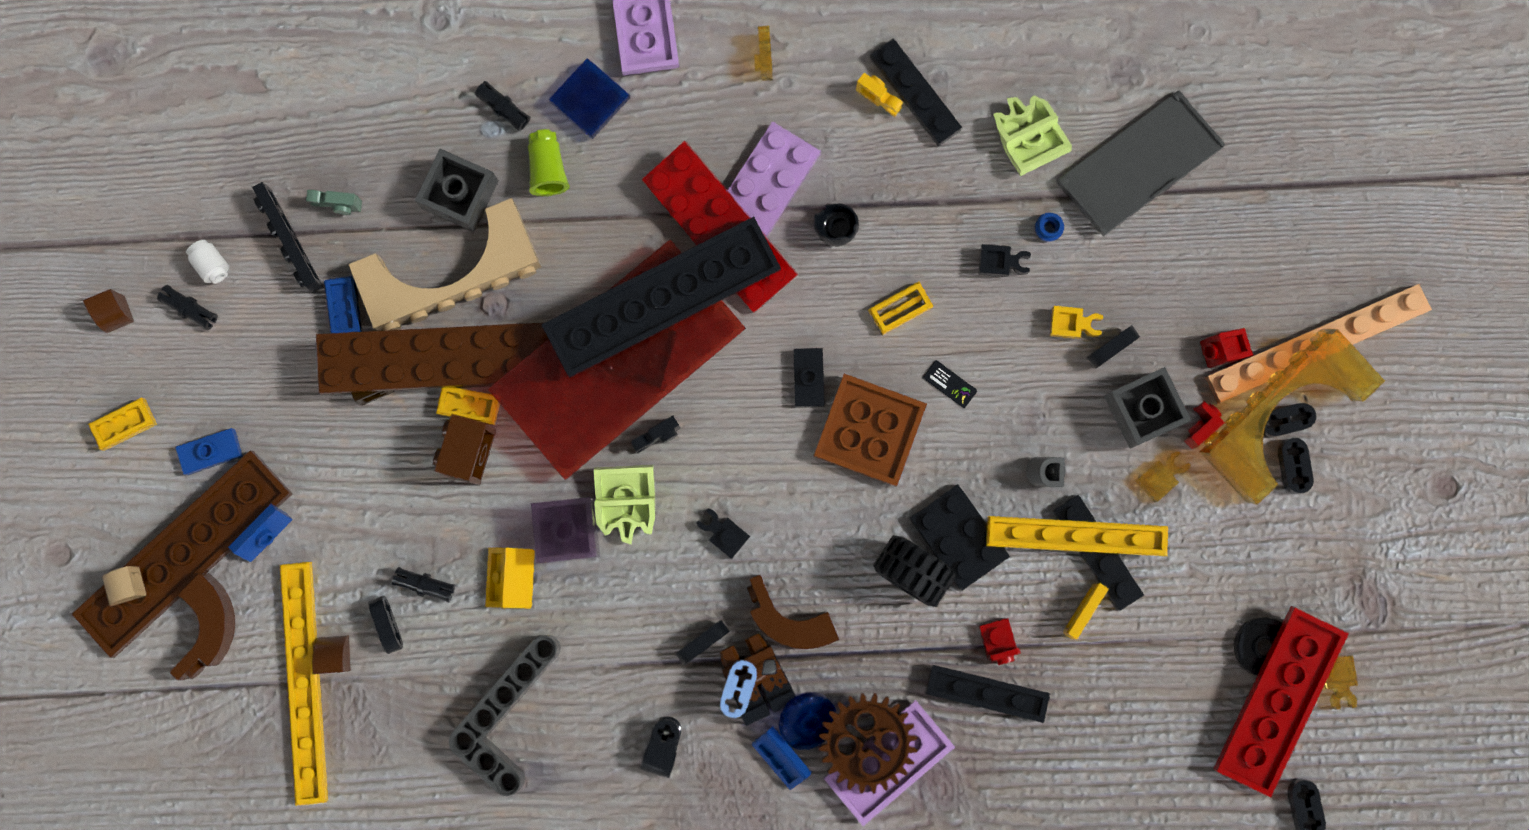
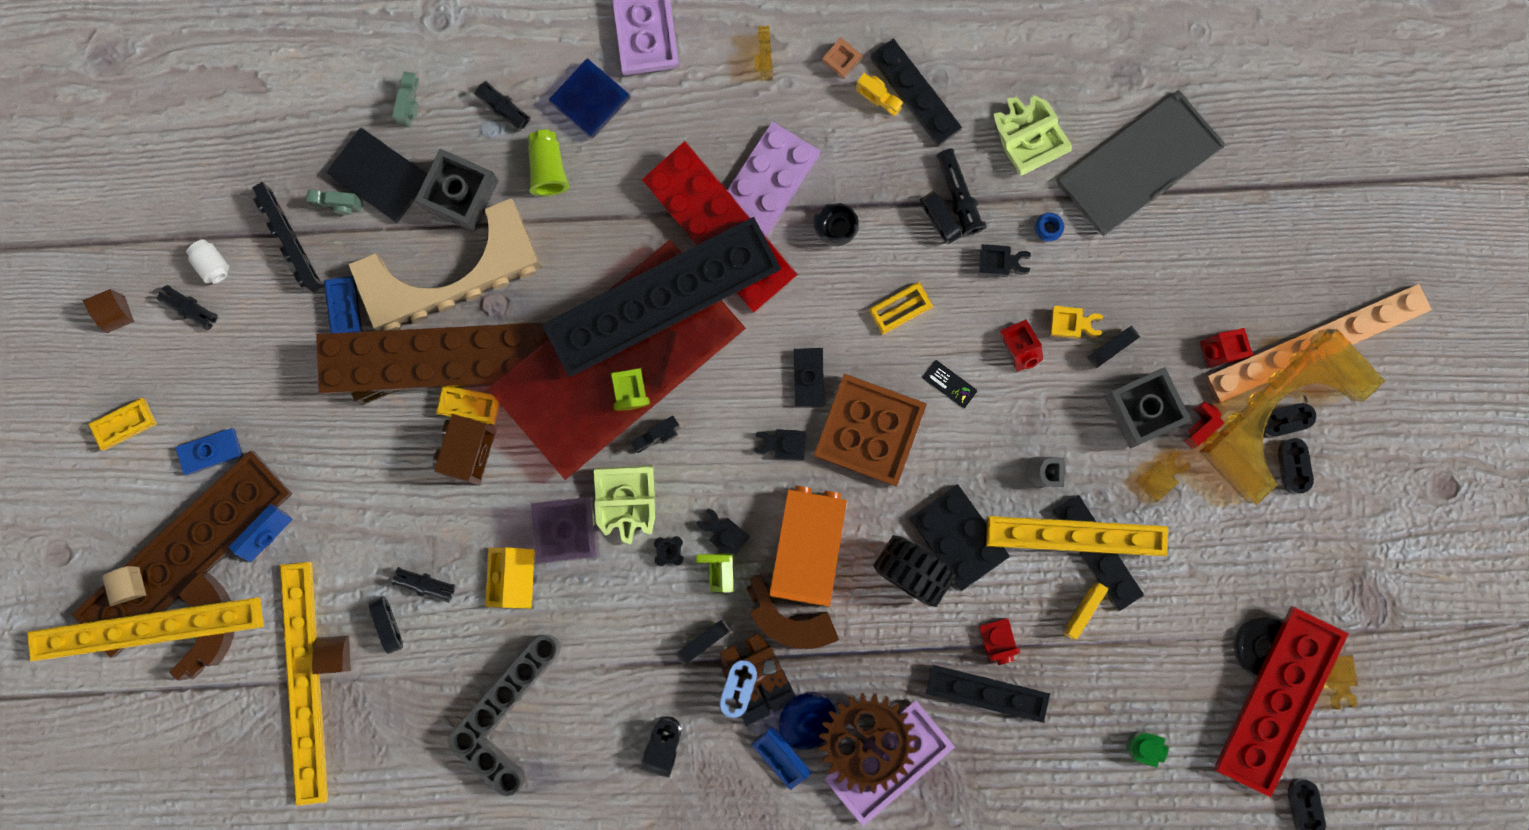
(145, 629): none -> yellow tile
(378, 175): none -> black tile
(405, 104): none -> sand green plate
(629, 390): none -> lime tile
(662, 545): none -> black plate
(719, 570): none -> lime tile
(786, 444): none -> black plate
(808, 546): none -> orange slope
(842, 58): none -> nougat plate
(940, 217): none -> black beam
(968, 204): none -> black pin
(1022, 345): none -> red bracket
(1147, 748): none -> green plate

